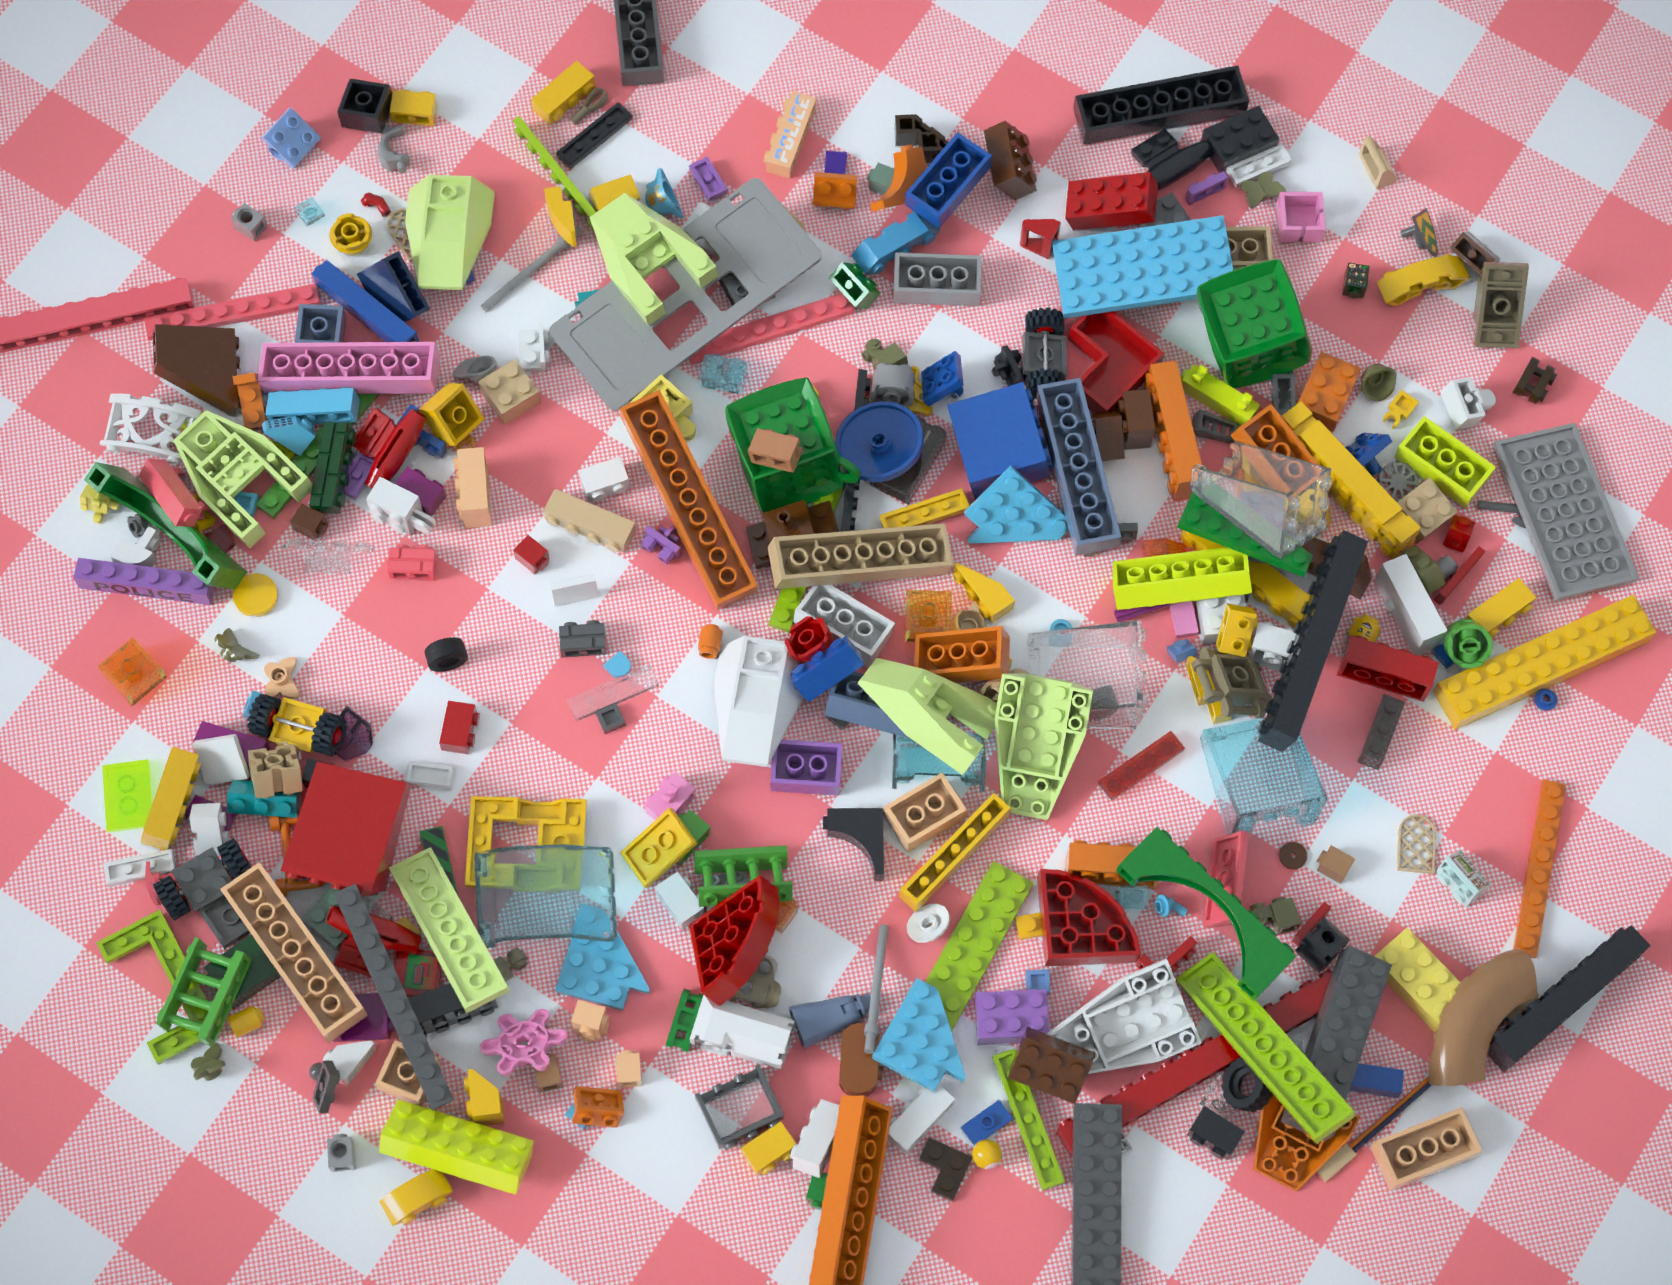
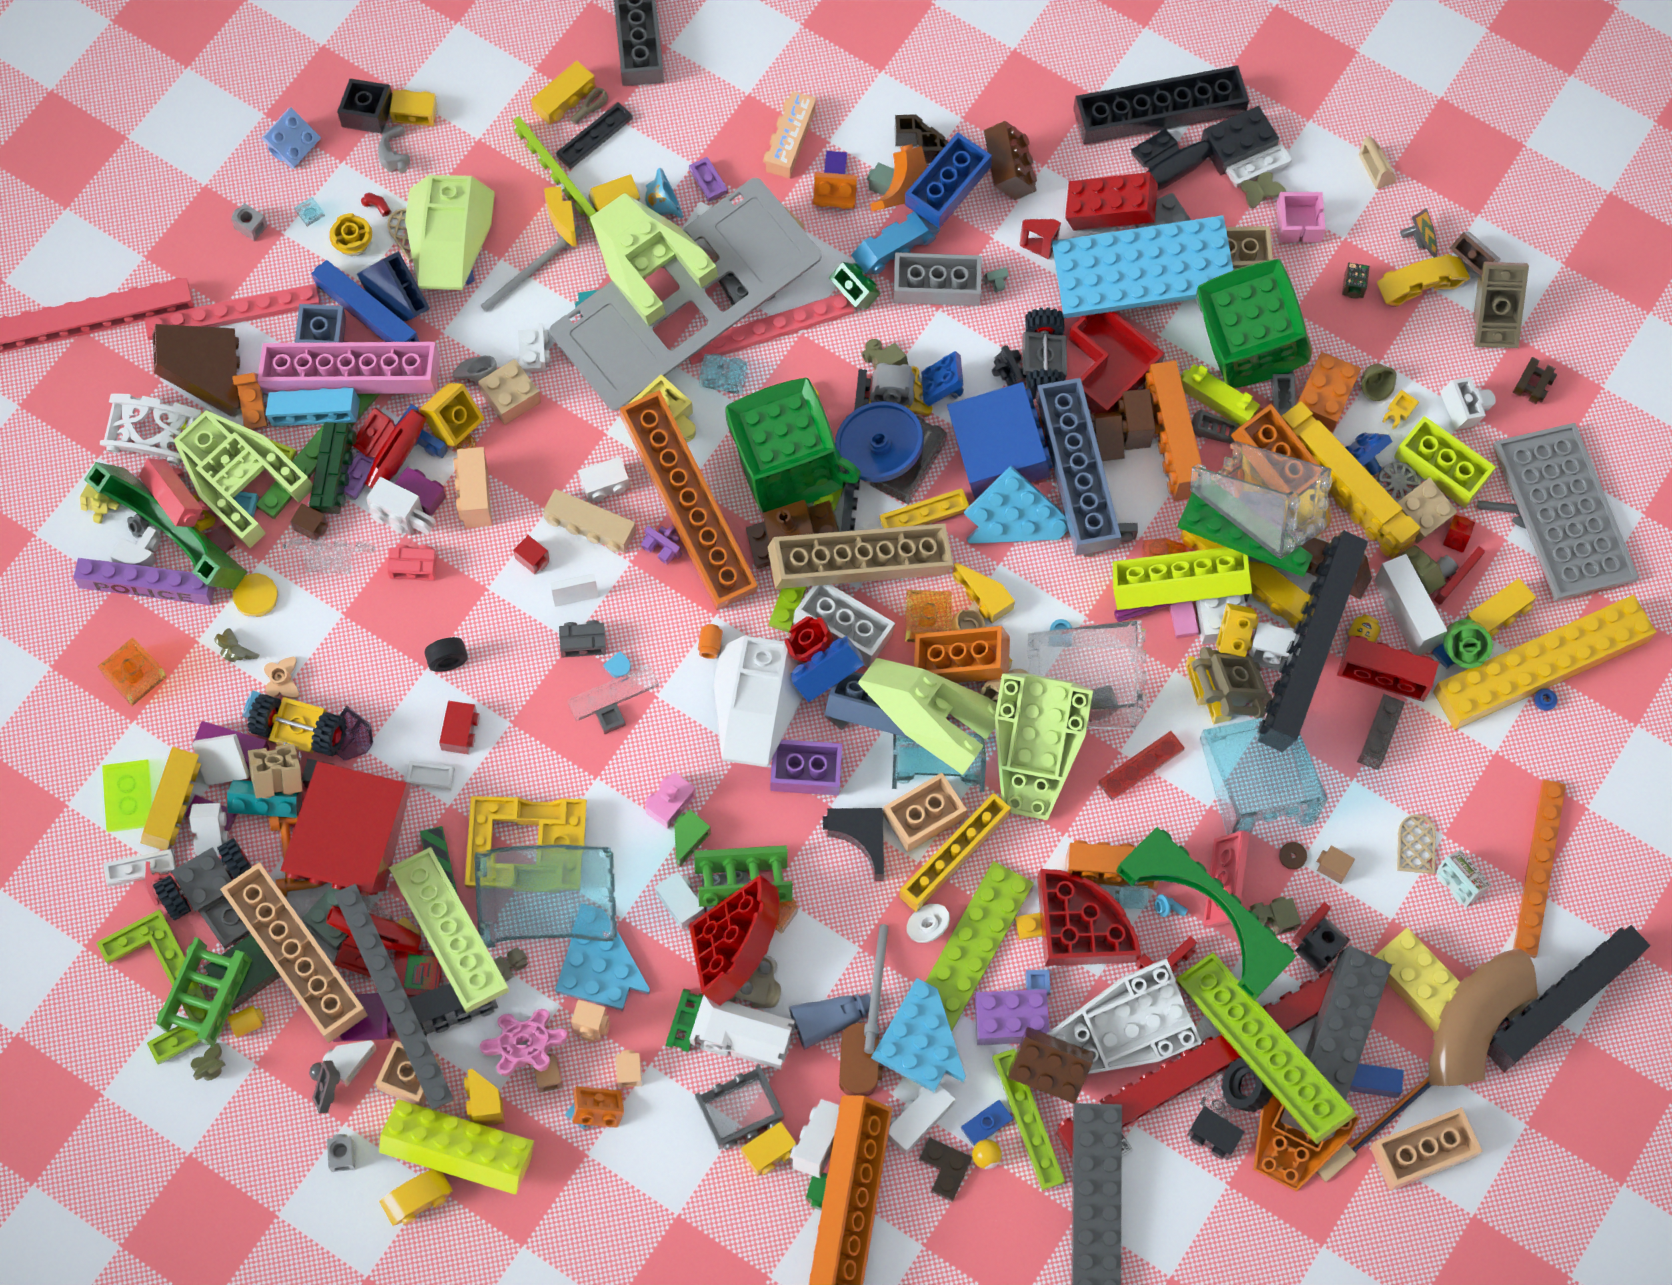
(290, 432): medium azure slope -> none
(658, 847): yellow tile -> none
(775, 450): nougat brick -> none
(996, 278): none -> sand green tile
(1181, 650): medium blue plate -> none
(1201, 190): medium lavender plate -> none

